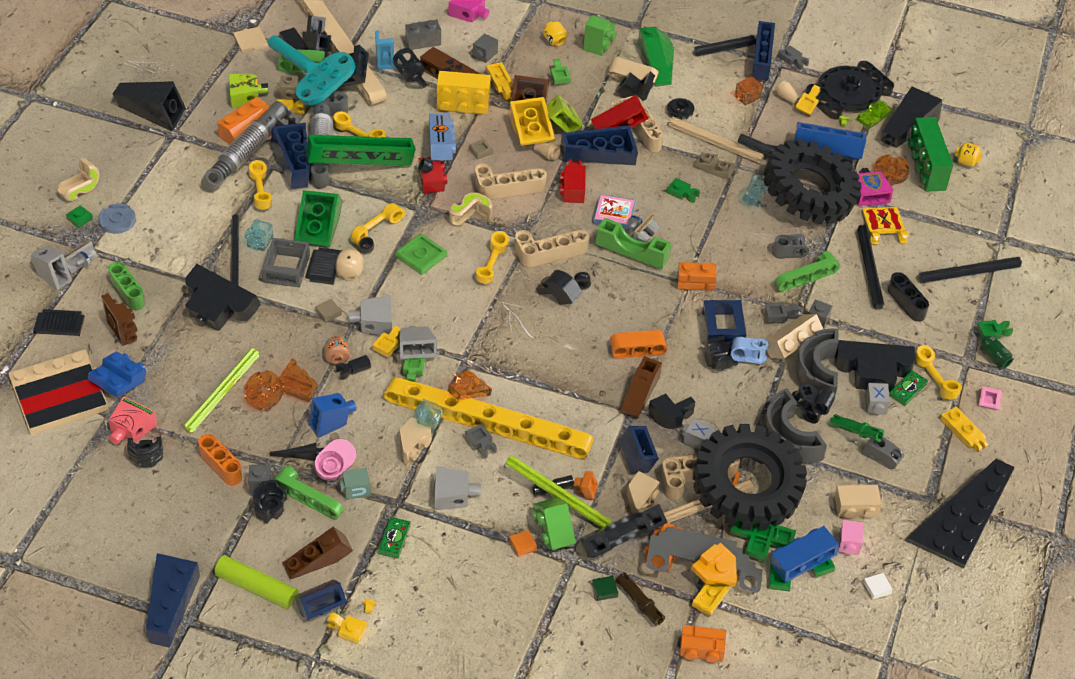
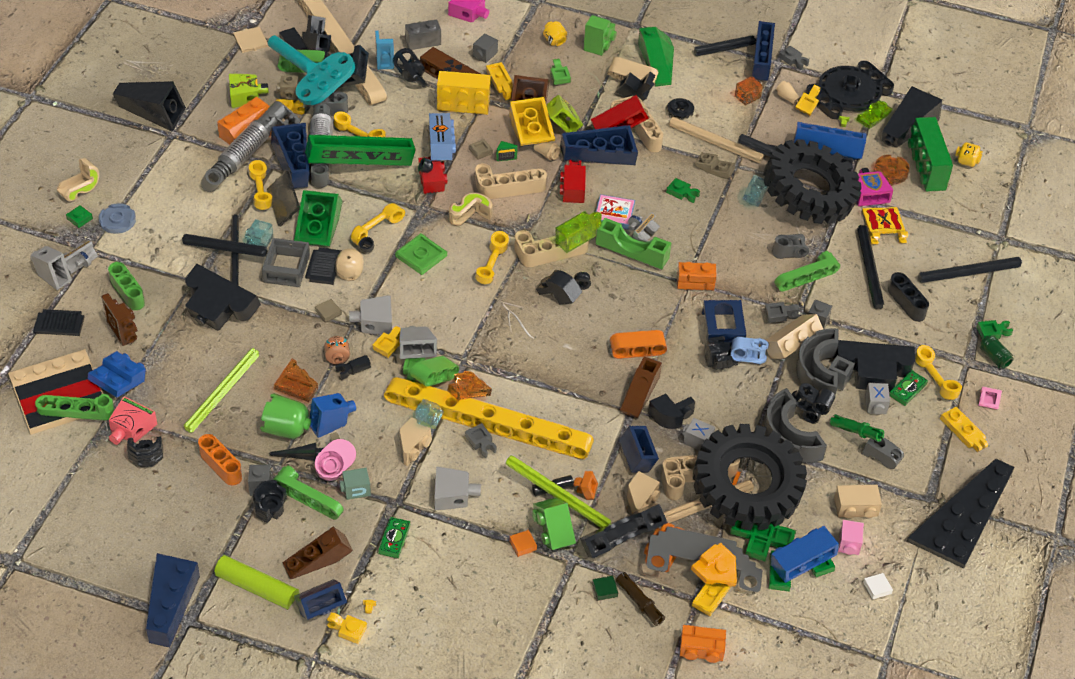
(102, 404): none -> bright green beam
(224, 245): none -> black axle
(268, 399): clear orange plate -> none
(283, 198): none -> clear smoke piece
(285, 417): none -> bright green cylinder
(434, 371): none -> bright green beam
(507, 151): none -> slope
(577, 230): none -> clear neon green brick
(844, 371): none -> dark grey brick

